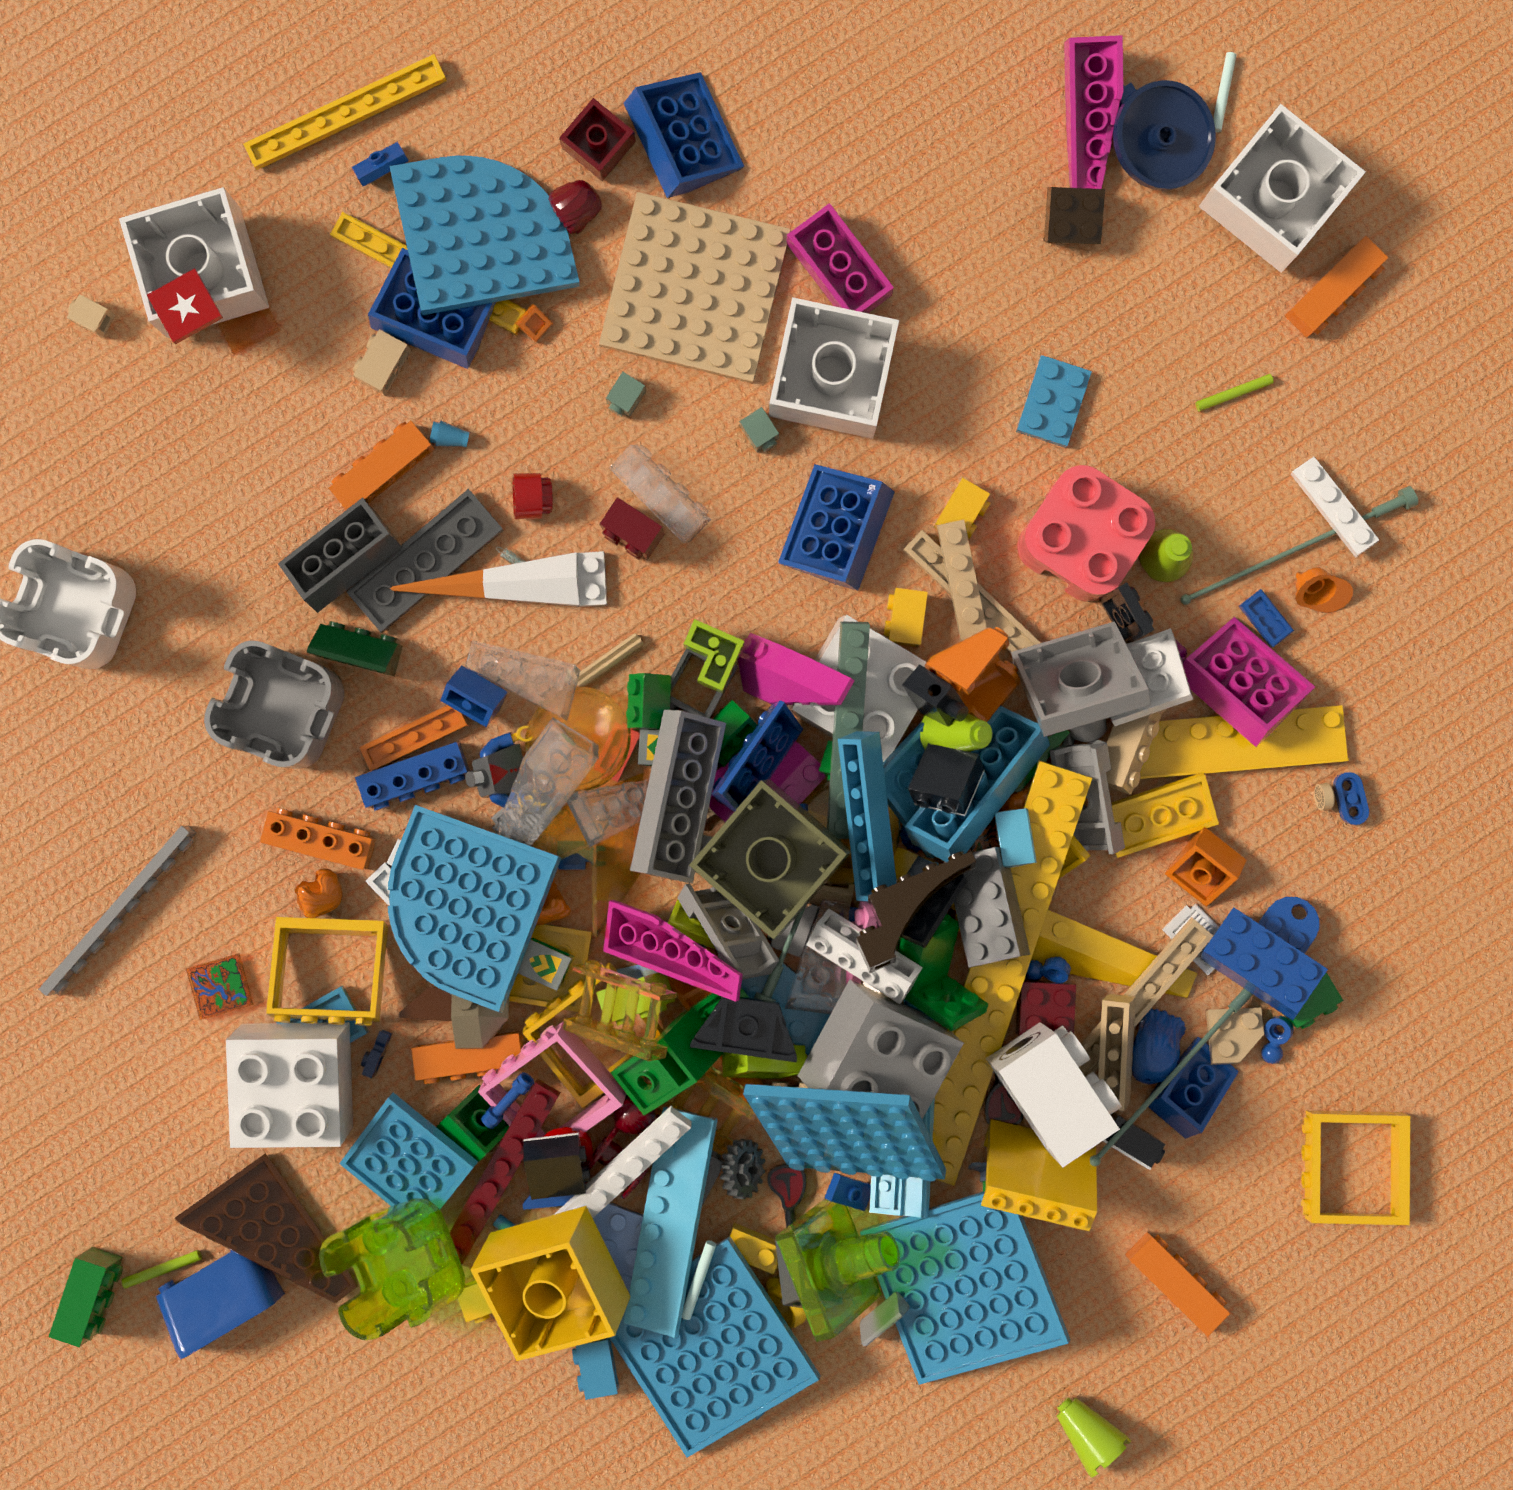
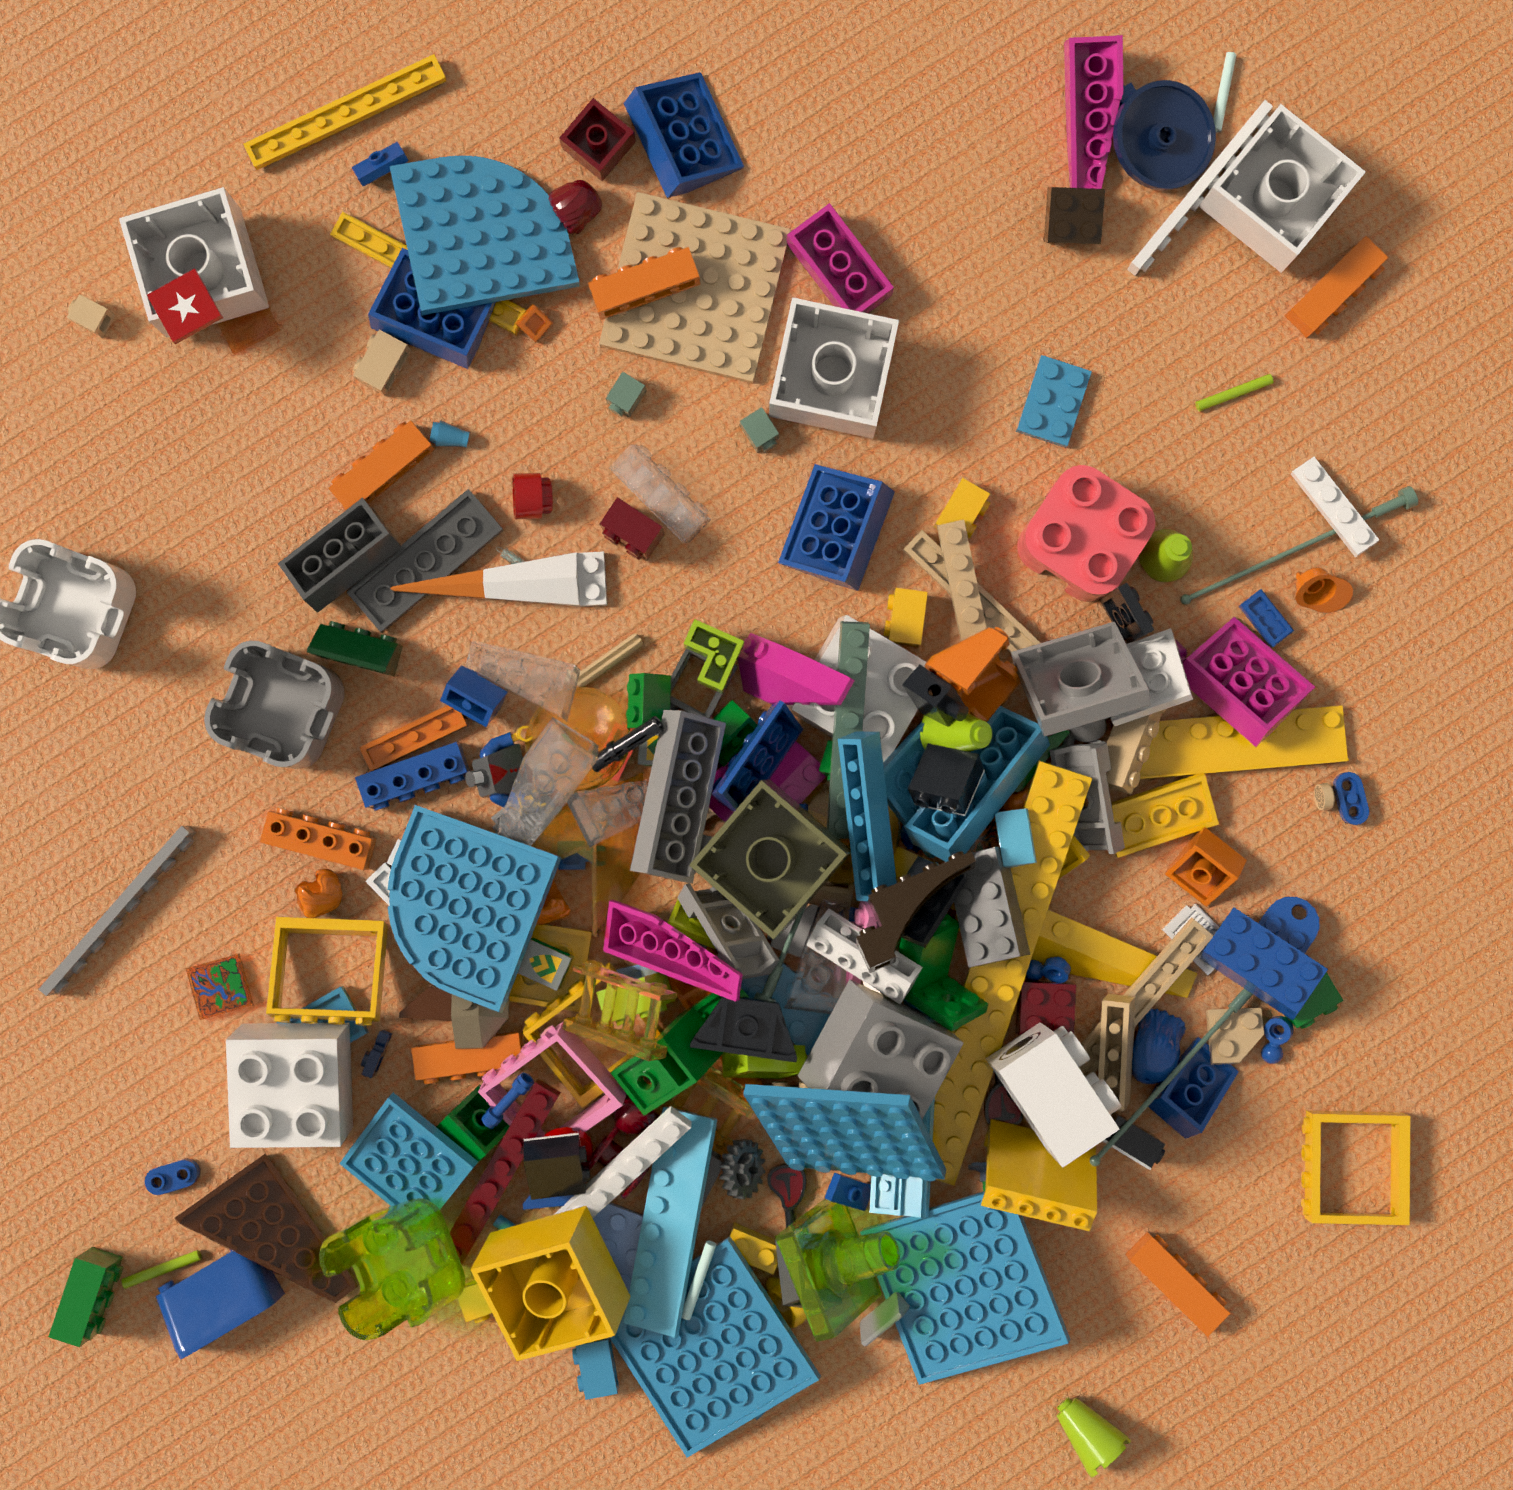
(171, 1176): none -> blue plate
(617, 749): none -> black pin
(644, 282): none -> orange brick
(1194, 198): none -> white plate

